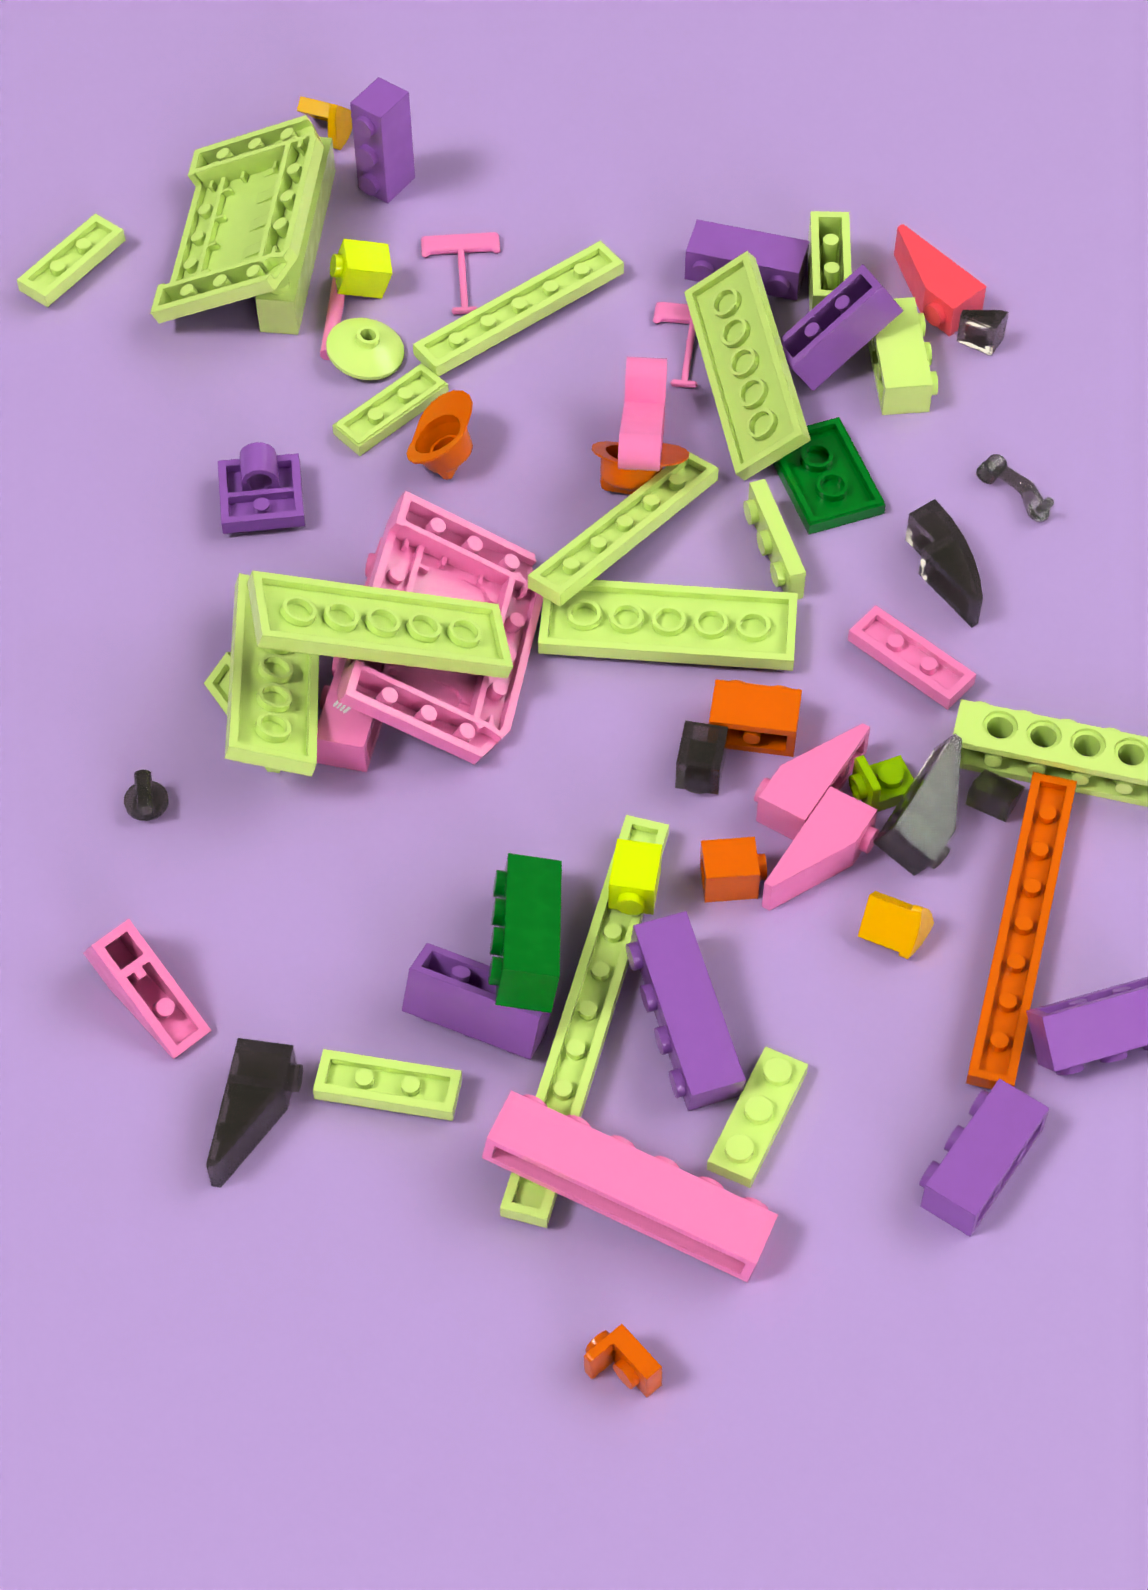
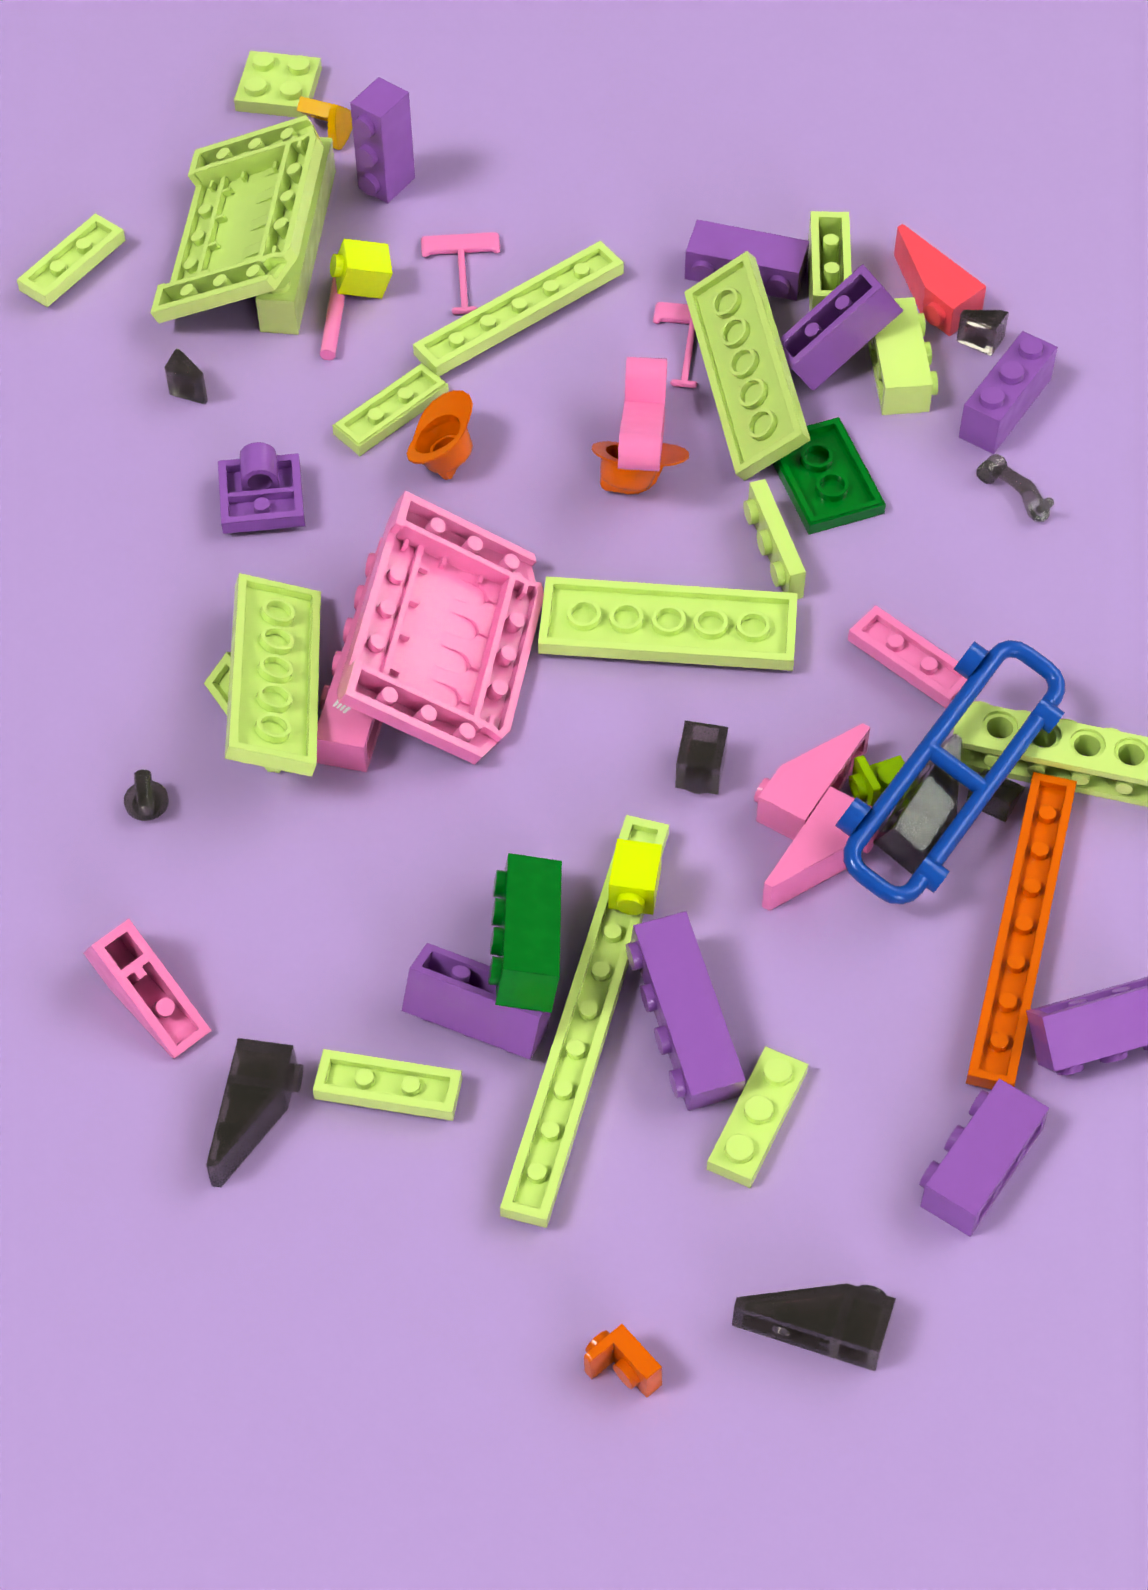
(185, 378): none -> clear smoke slope
(275, 83): none -> yellowish green plate
(365, 349): yellowish green dish -> none
(378, 625): yellowish green plate -> none
(621, 529): yellowish green plate -> none
(629, 1185): bright pink brick -> none
(731, 869): orange brick -> none
(757, 716): orange brick -> none
(828, 1320): none -> clear smoke slope
(862, 821): none -> blue bar
(895, 924): yellow tile -> none
(946, 560): clear smoke slope -> none
(1007, 392): none -> medium lavender brick

